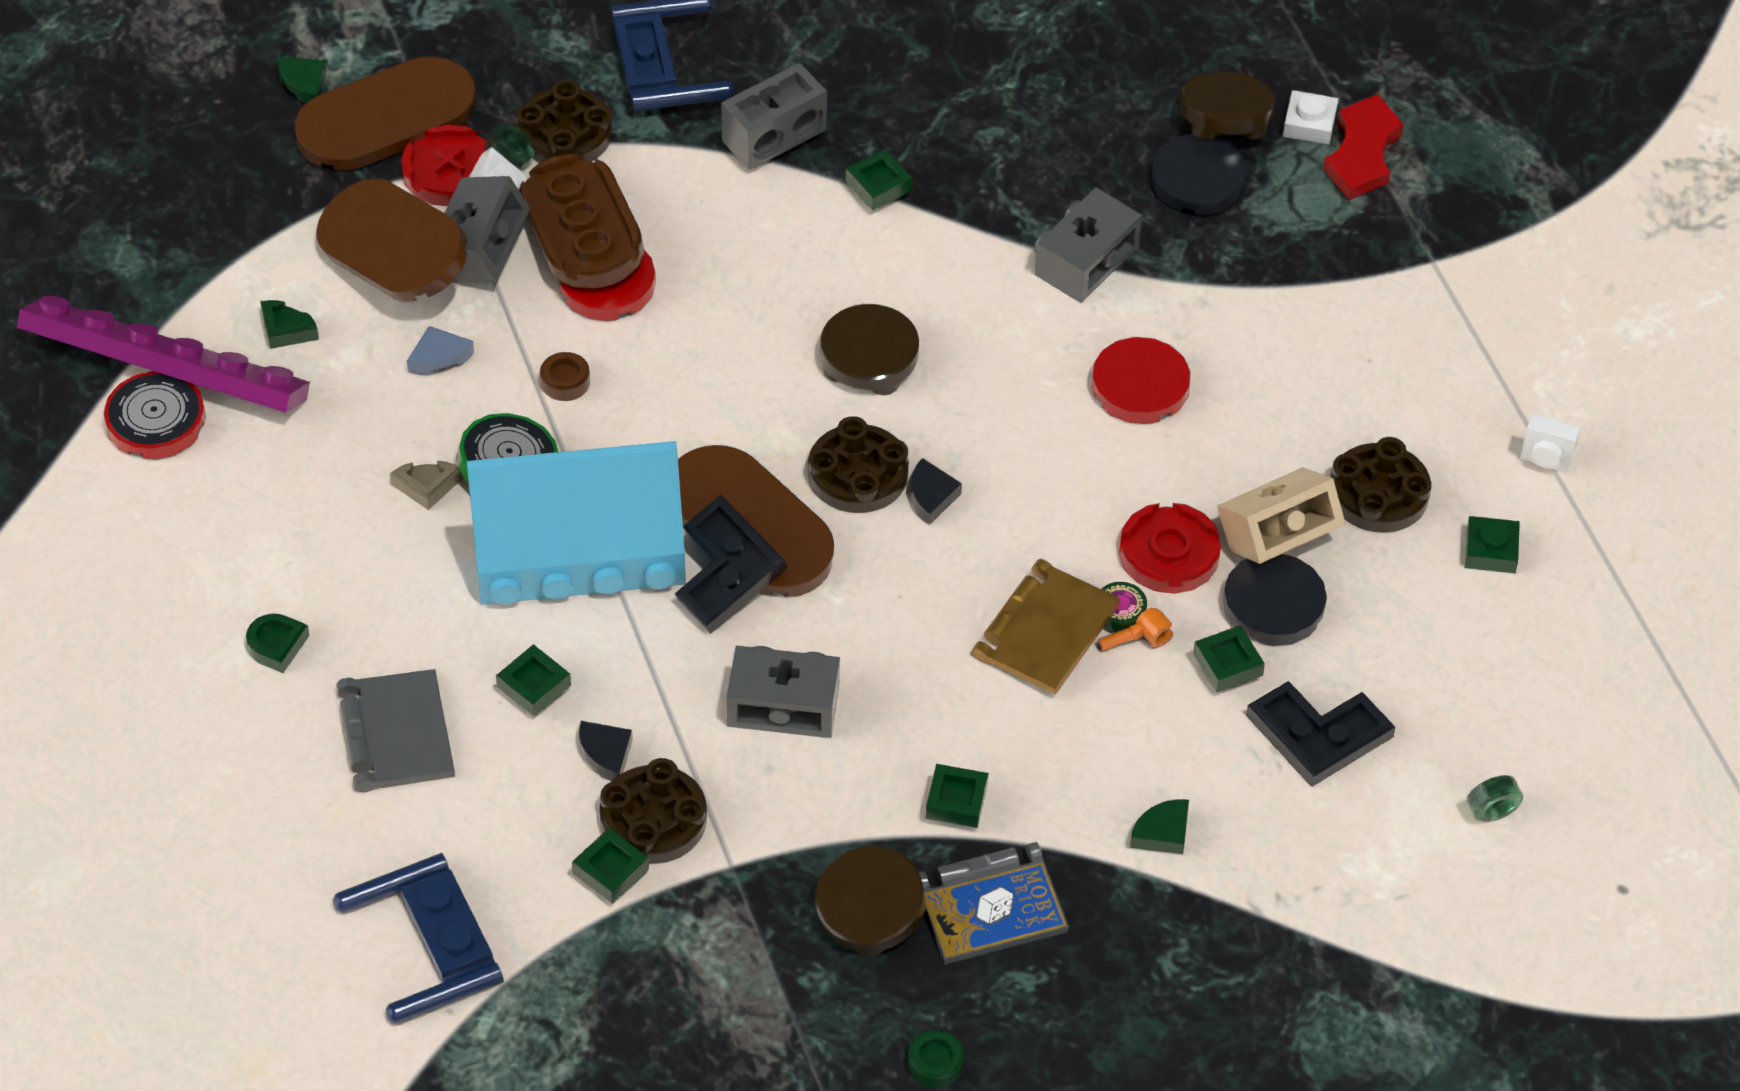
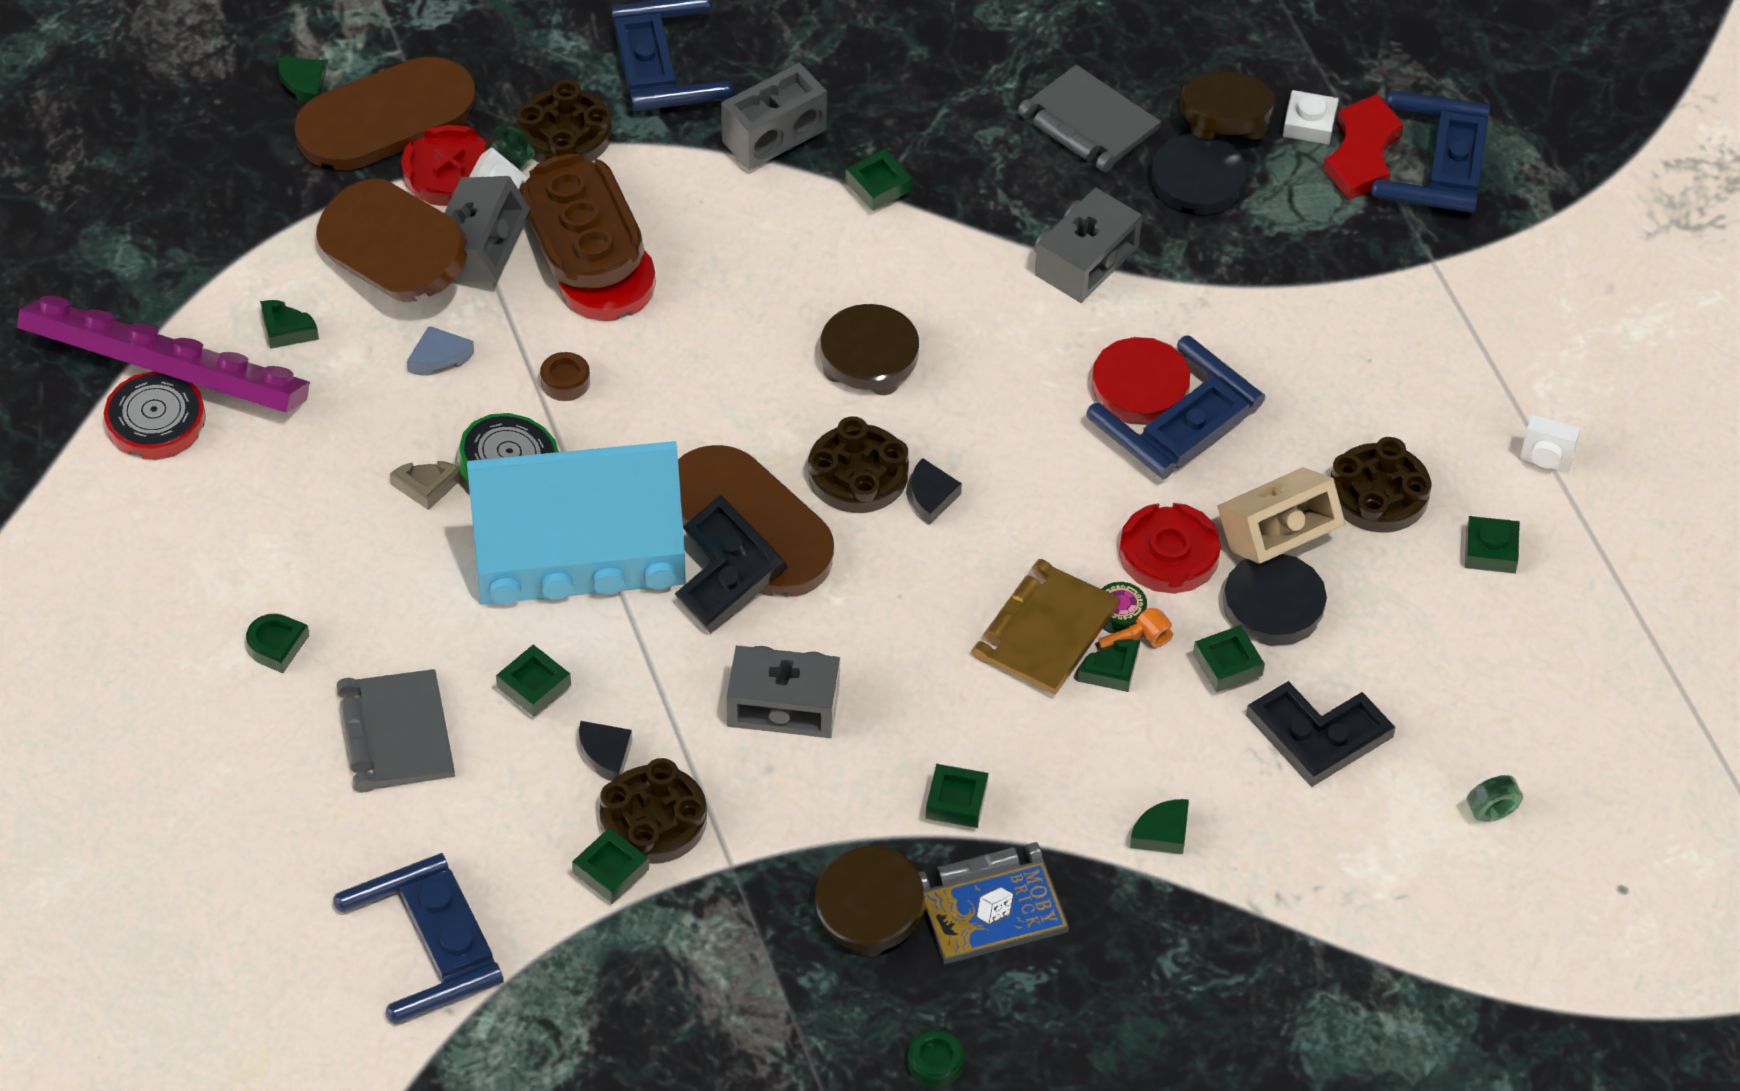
(1089, 117): none -> dark grey piece
(1111, 666): none -> dark green tile
(1192, 421): none -> dark blue plate
(1456, 155): none -> dark blue plate

